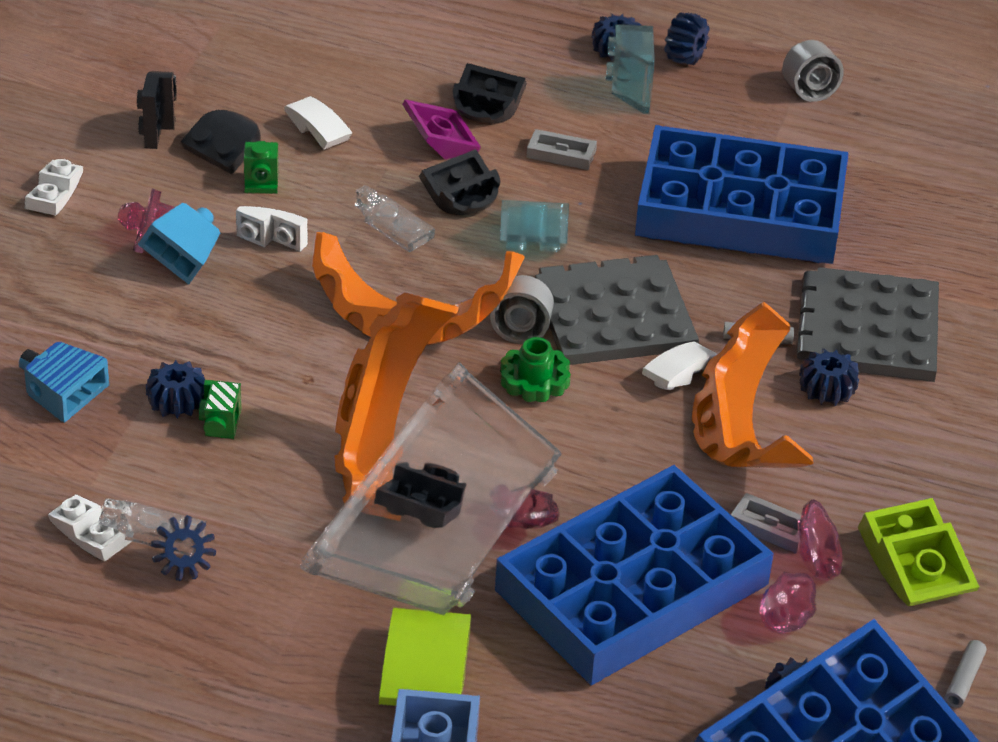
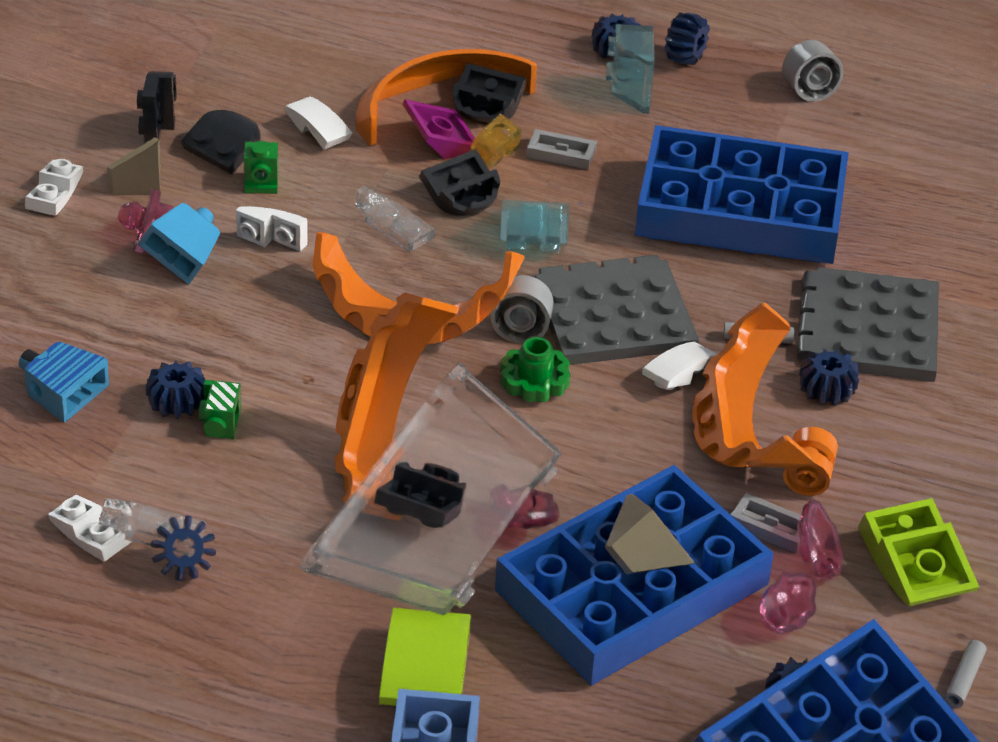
(137, 171): none -> dark tan slope
(430, 70): none -> orange windscreen
(494, 143): none -> clear yellow leg
(642, 540): none -> dark tan slope
(814, 478): none -> orange wheel

